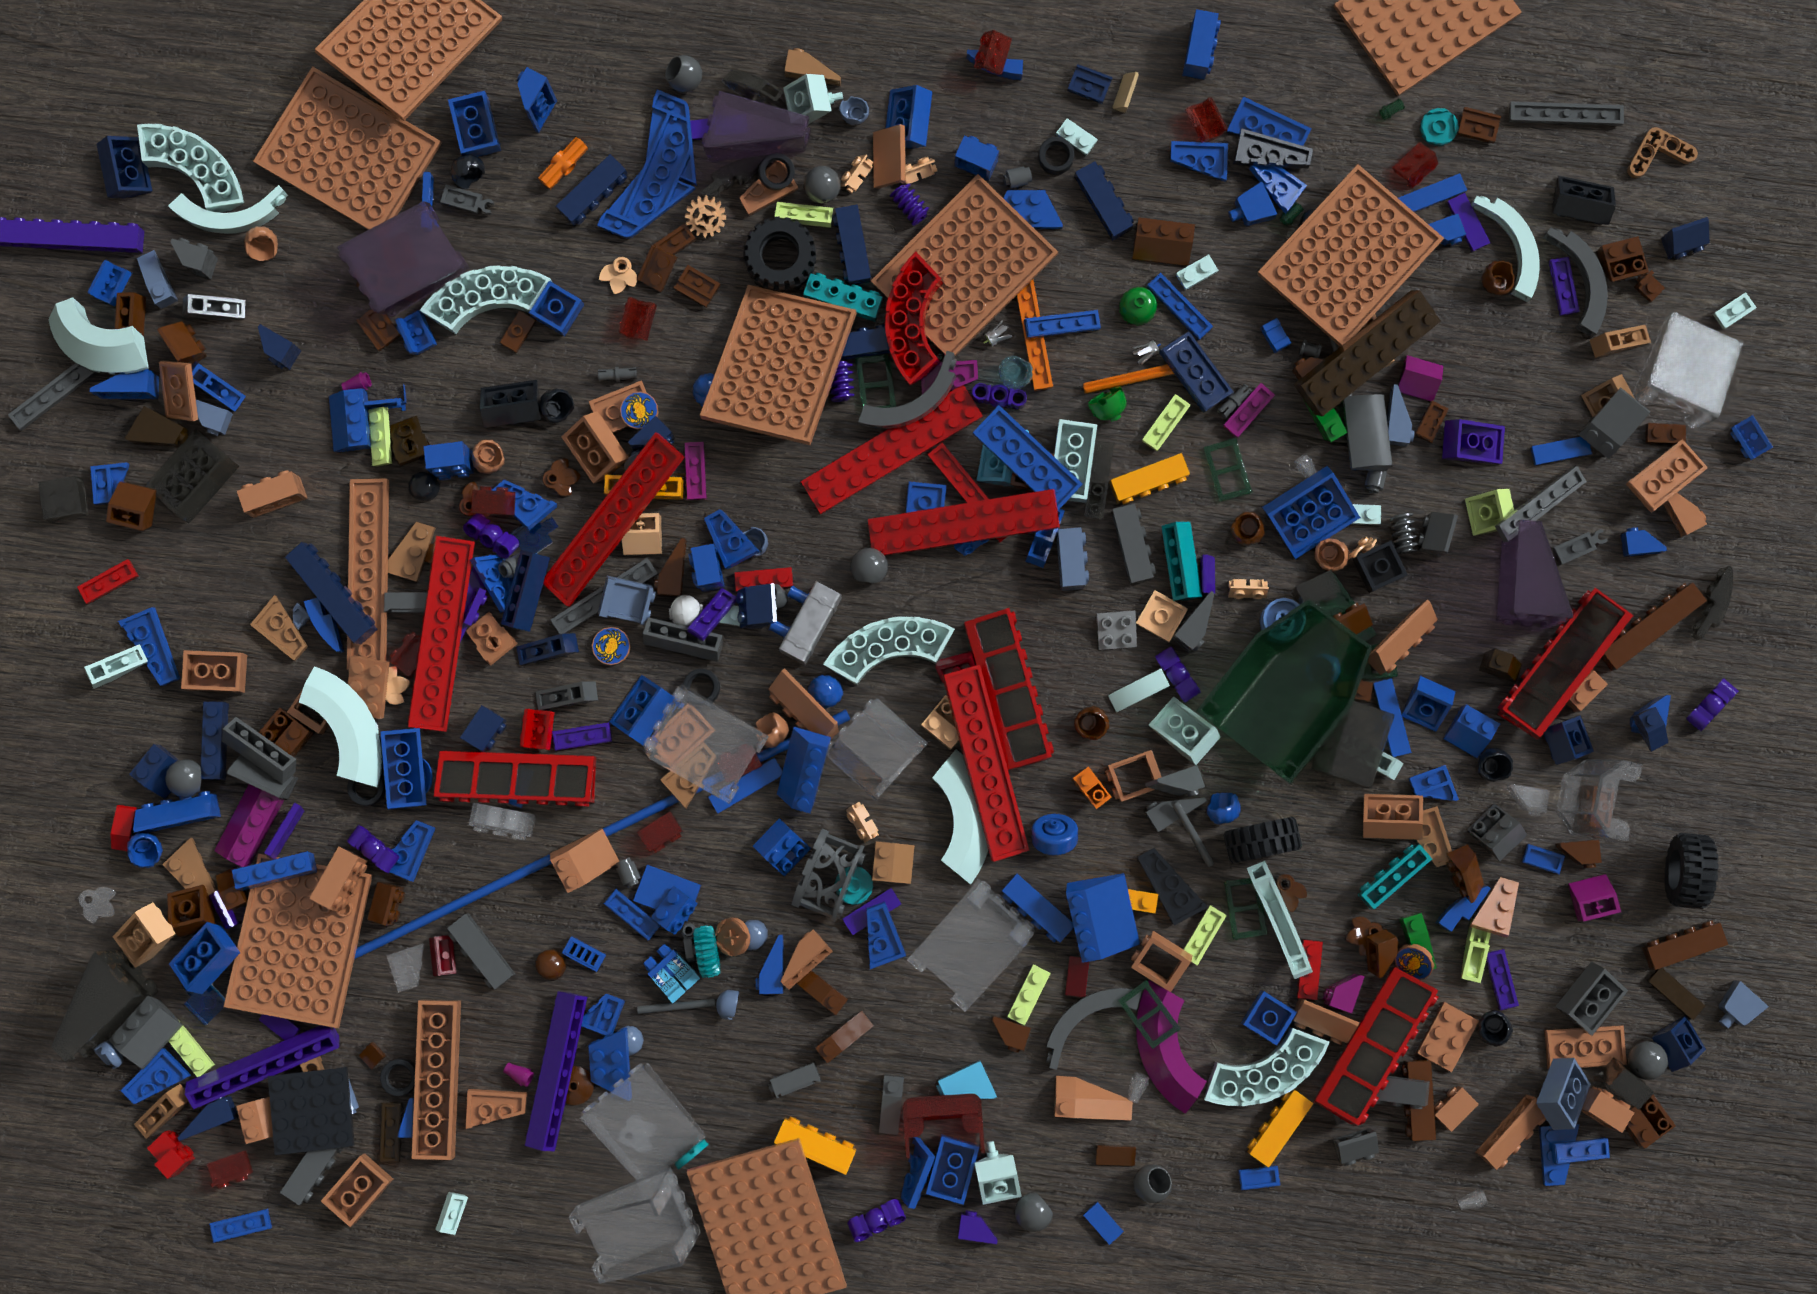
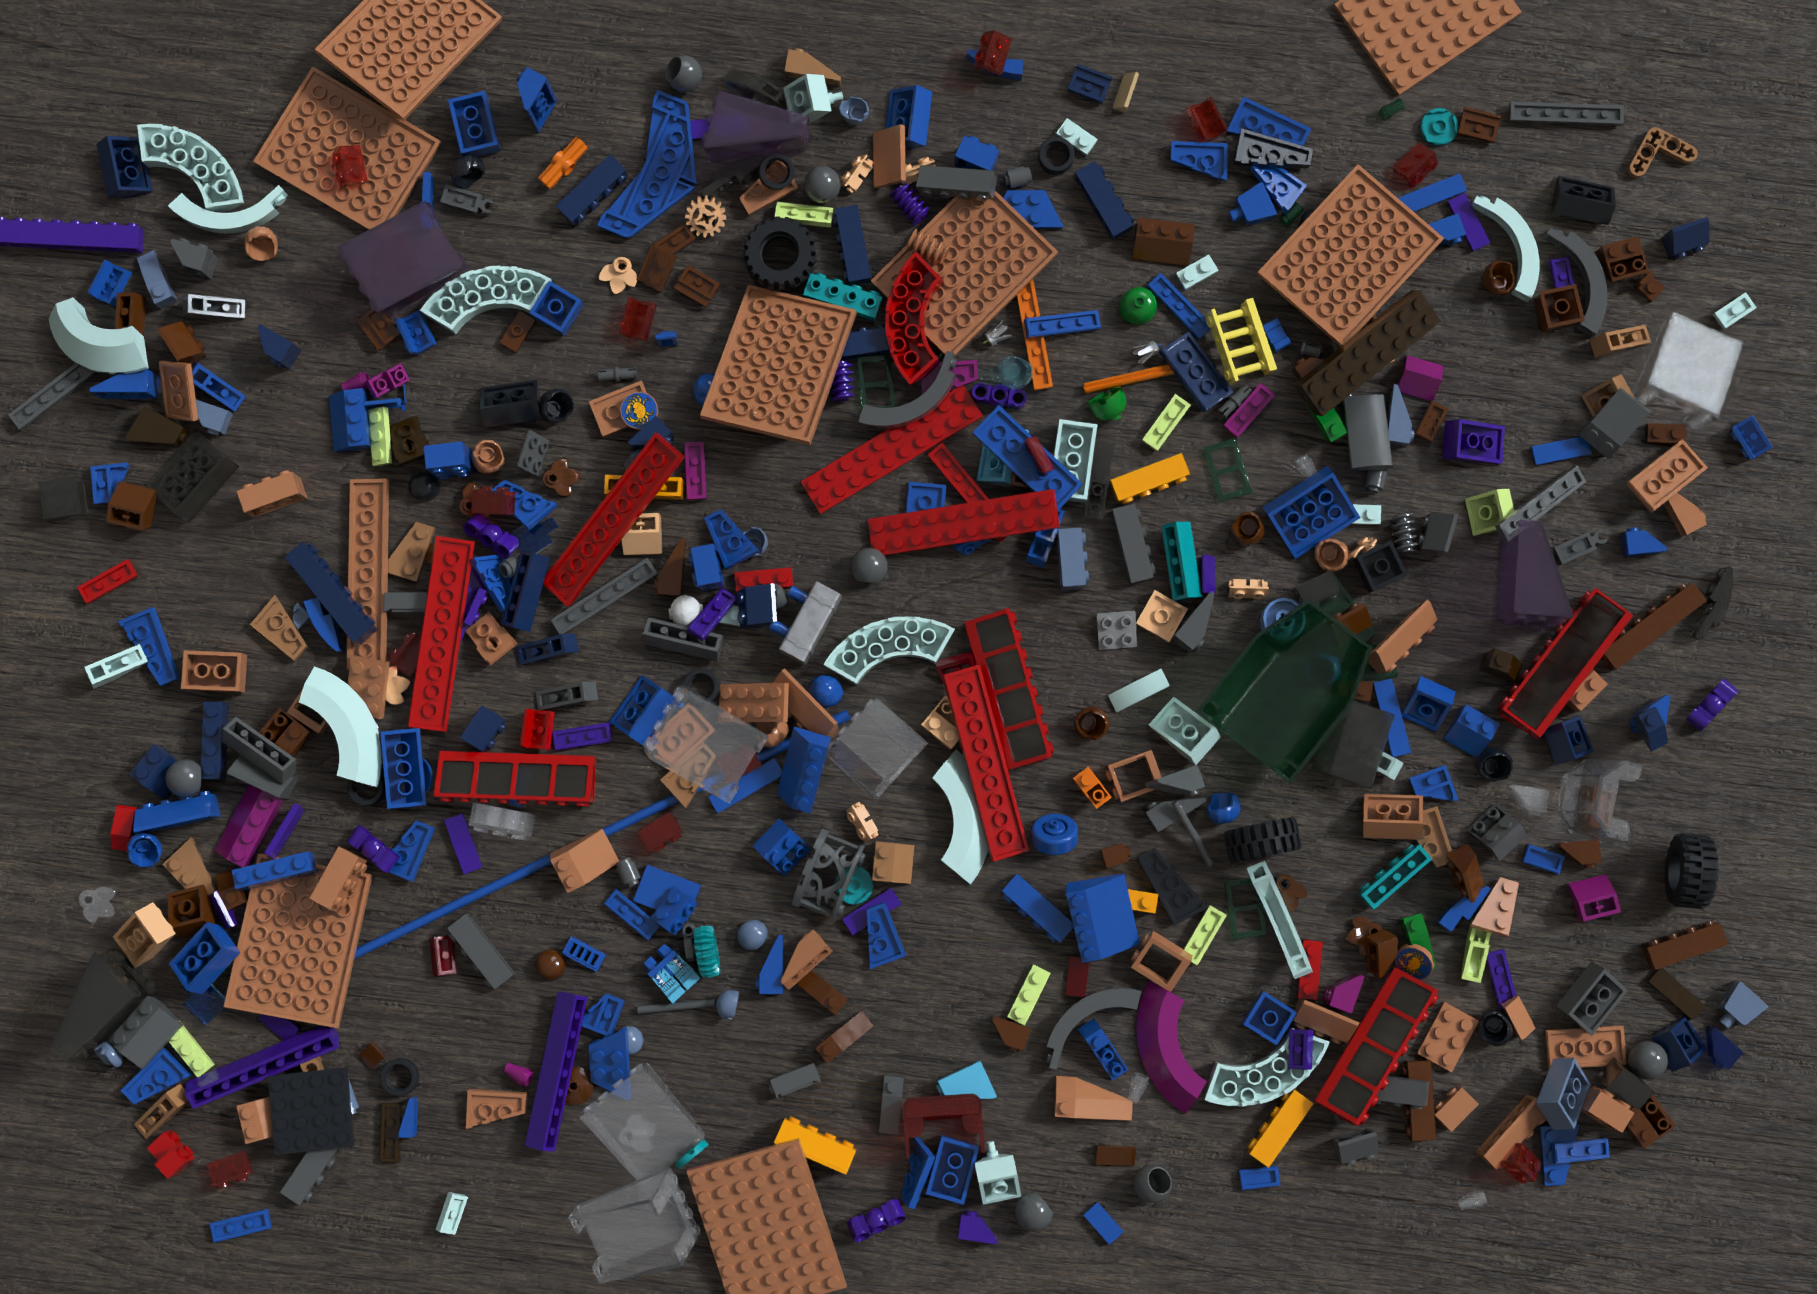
(212, 1115): dark blue slope -> none
(349, 165): none -> clear red bracket
(357, 1190): nougat brick -> none
(386, 903): reddish brown slope -> none
(387, 380): none -> magenta slope
(406, 967): clear wing -> none
(436, 1079): nougat brick -> none
(463, 843): none -> dark purple tile
(533, 453): none -> dark grey hinge
(595, 447): nougat brick -> none
(611, 646): tile -> none
(626, 600): sand blue panel -> none
(667, 338): none -> blue slope
(732, 936): nougat tile -> none
(756, 701): none -> nougat plate
(927, 248): none -> nougat piece
(956, 182): none -> dark grey brick
(973, 943): clear windscreen -> none
(1038, 455): none -> dark red slope
(1103, 1049): none -> blue slope
(1115, 855): none -> reddish brown brick
(1137, 1022): clear green window -> none
(1178, 674): dark purple piece -> none
(1201, 44): blue brick -> none
(1254, 328): none -> light yellow fence
(1300, 1049): none -> dark purple slope
(1518, 1017): none -> nougat slope
(1523, 1164): none -> clear red bracket
(1558, 308): none -> reddish brown slope
(1721, 1049): none -> clear blue slope

